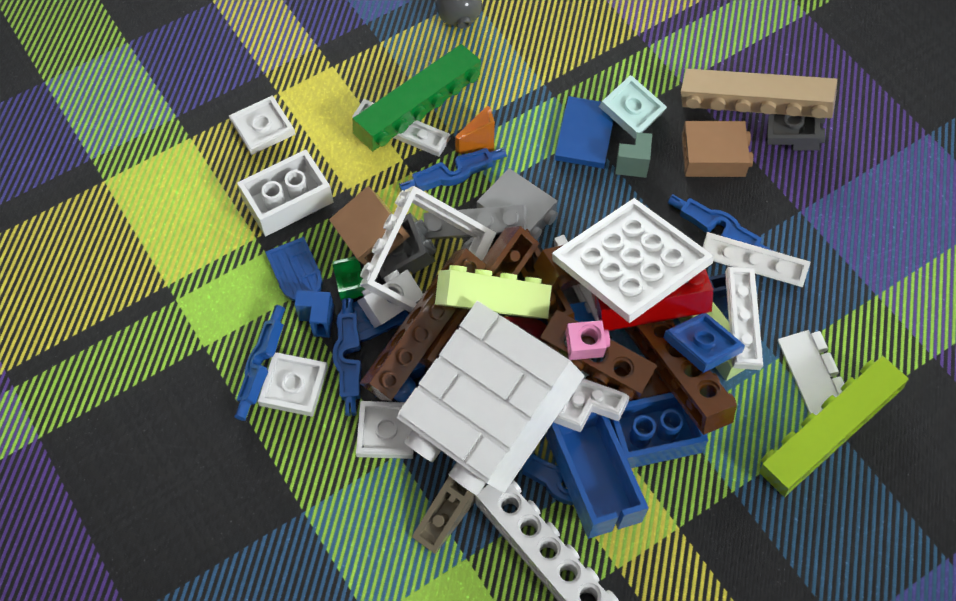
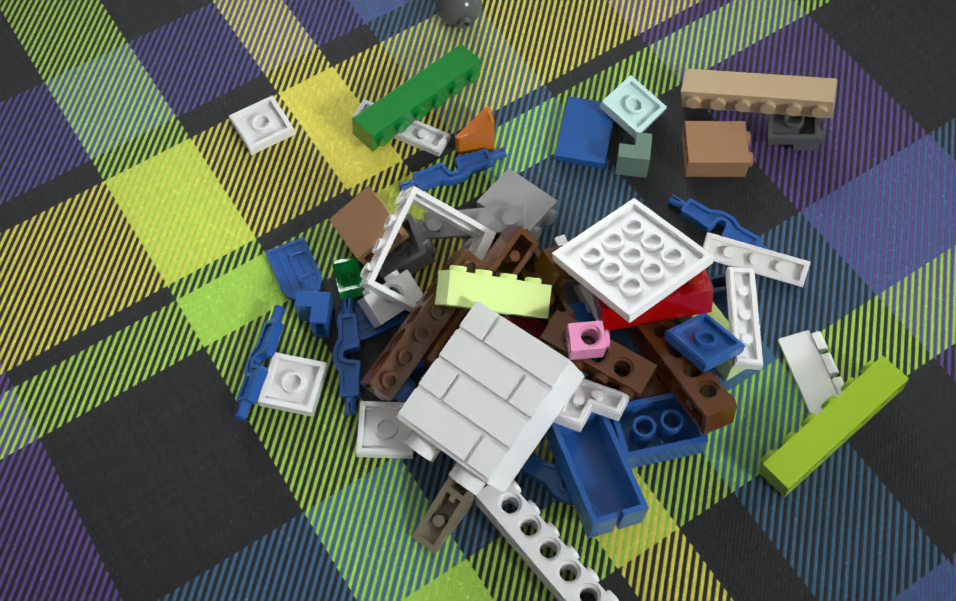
(285, 192): white brick -> none

